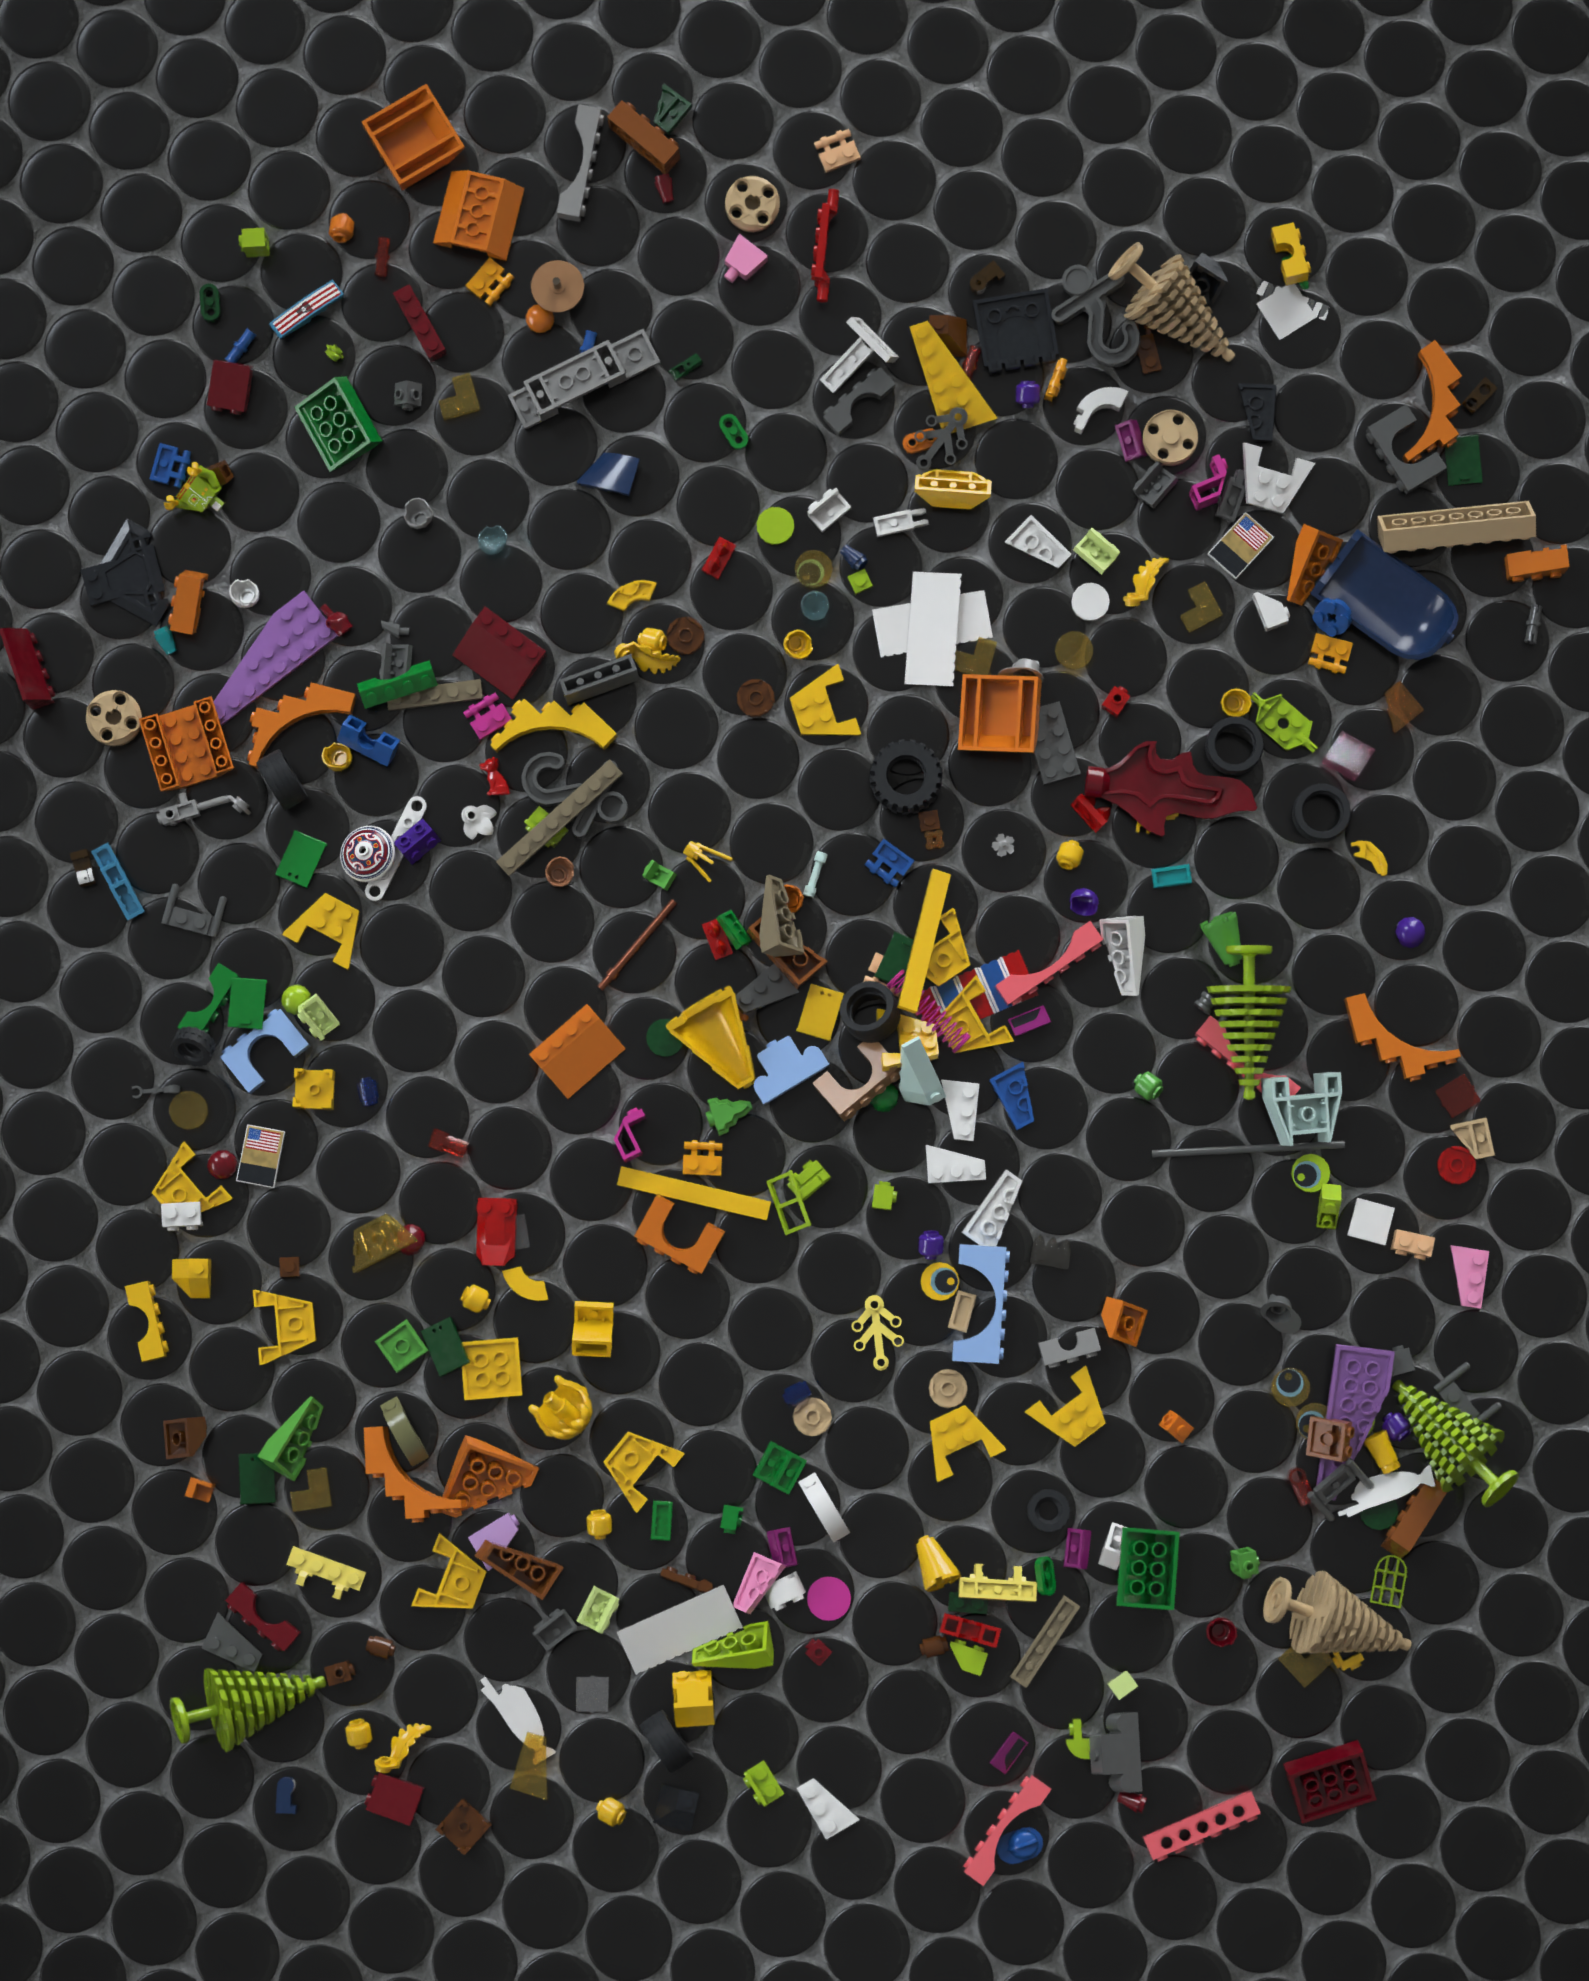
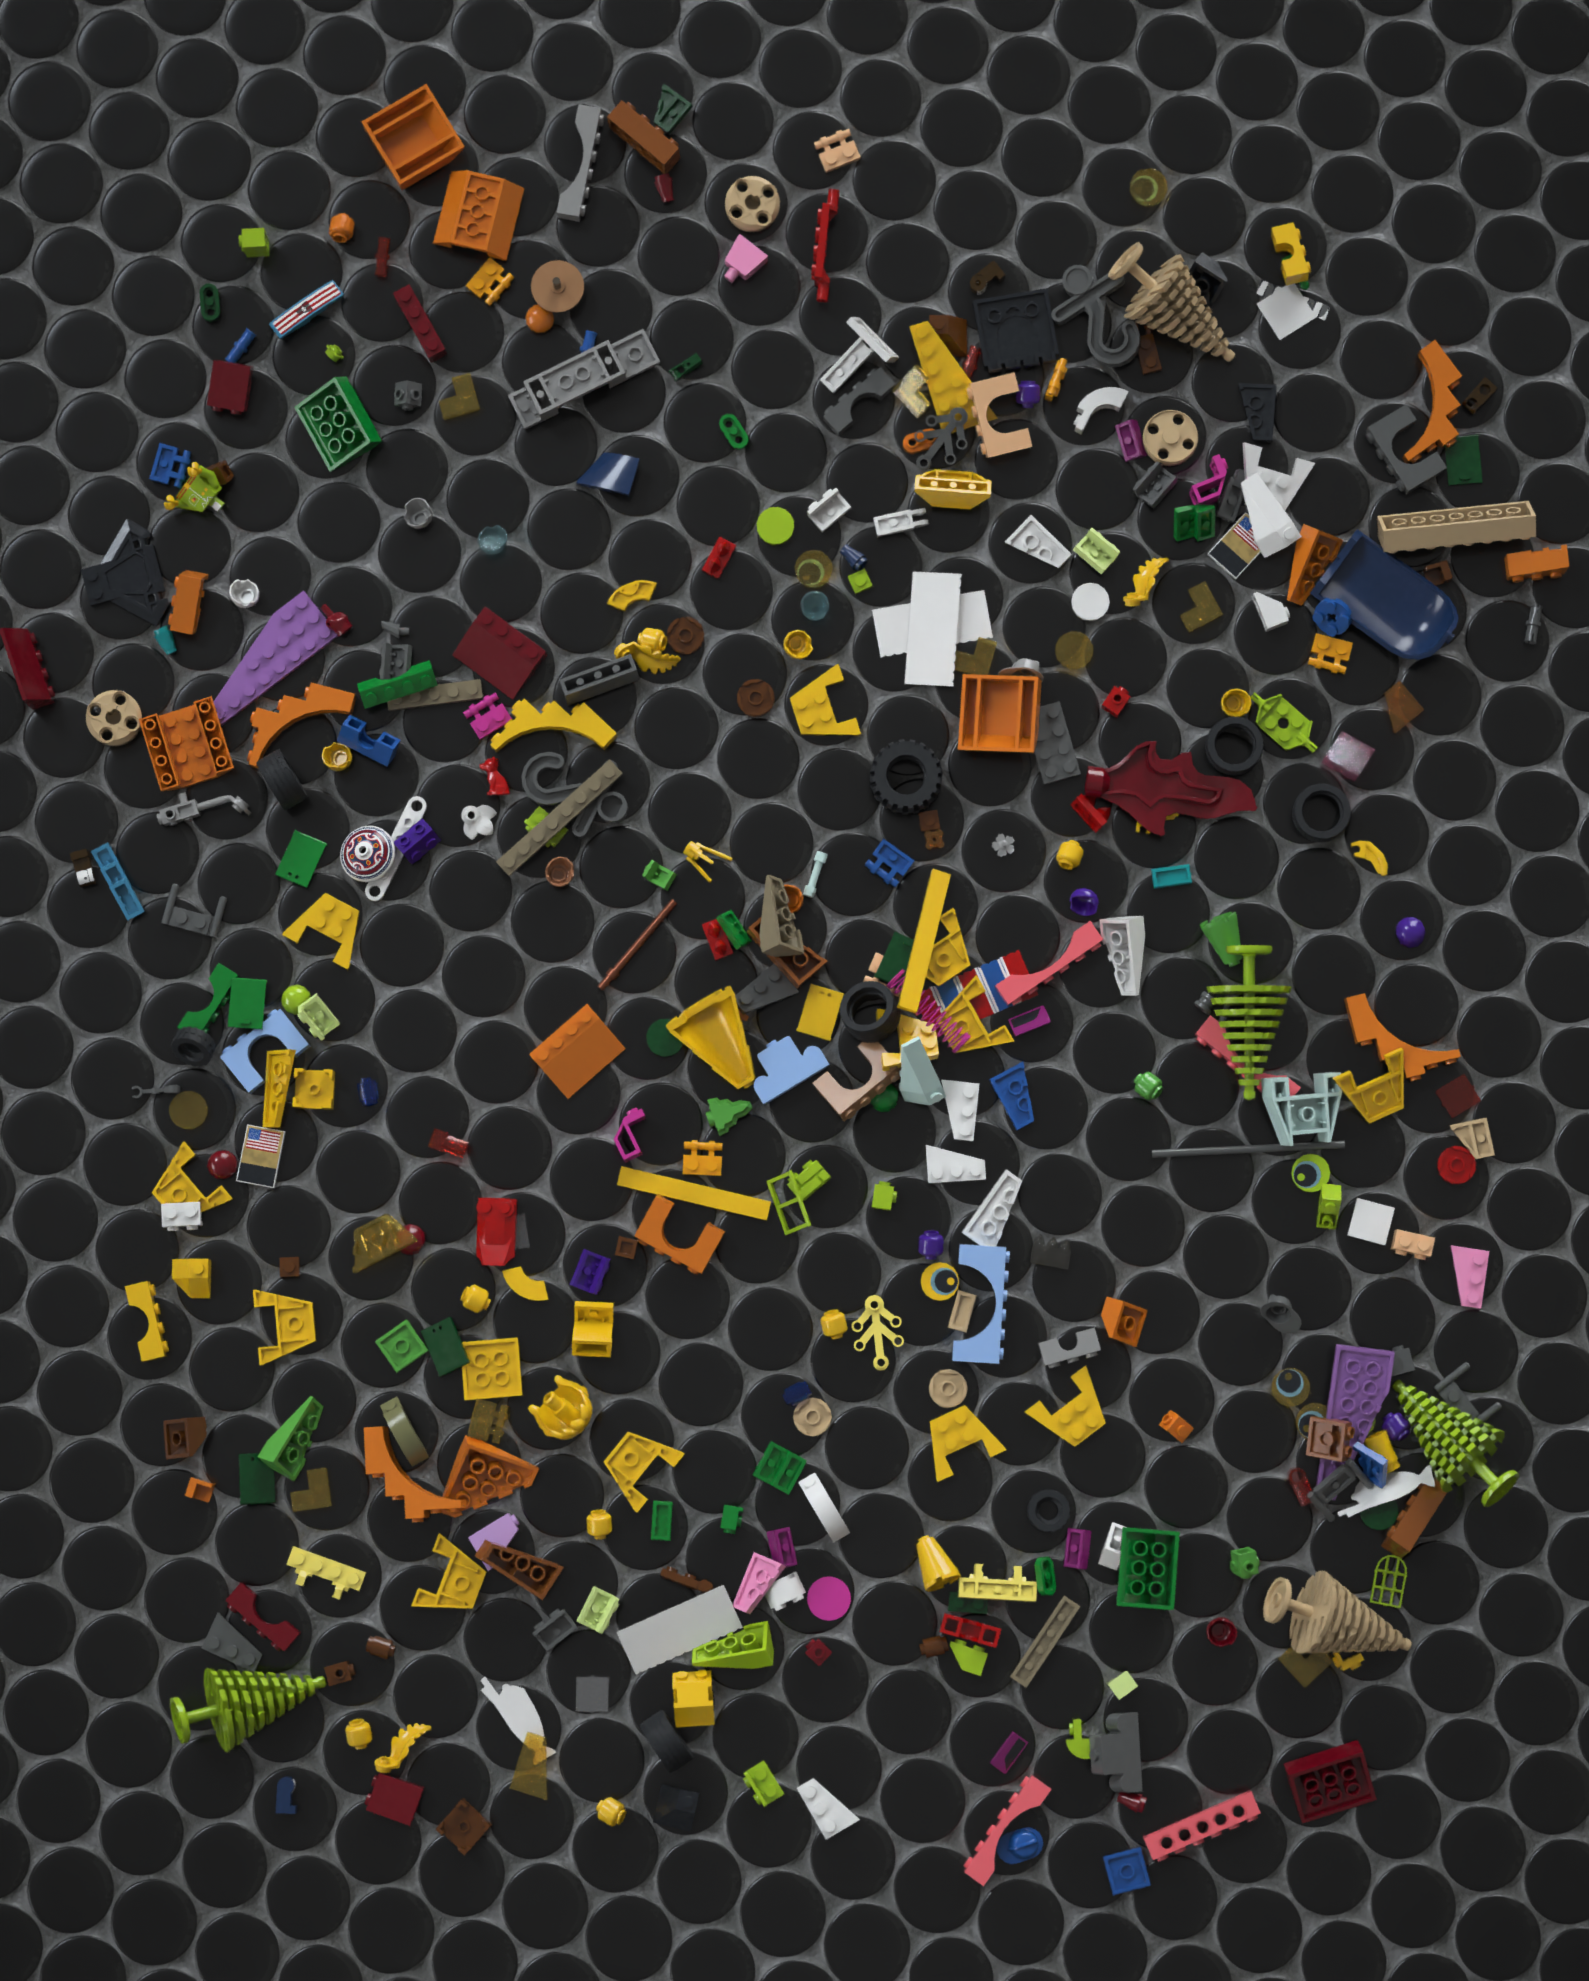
(277, 1078): none -> yellow wing
(482, 1420): none -> clear yellow plate
(590, 1272): none -> dark purple bracket
(626, 1247): none -> reddish brown panel
(833, 1324): none -> yellow head
(908, 391): none -> clear yellow tile
(982, 394): none -> light nougat arch
(1126, 1871): none -> blue plate
(1148, 187): none -> clear yellow tile
(1195, 522): none -> green slope
(1269, 521): none -> white wedge
(1373, 1464): none -> blue wing
(1381, 1095): none -> yellow wing
(1438, 573): none -> reddish brown panel

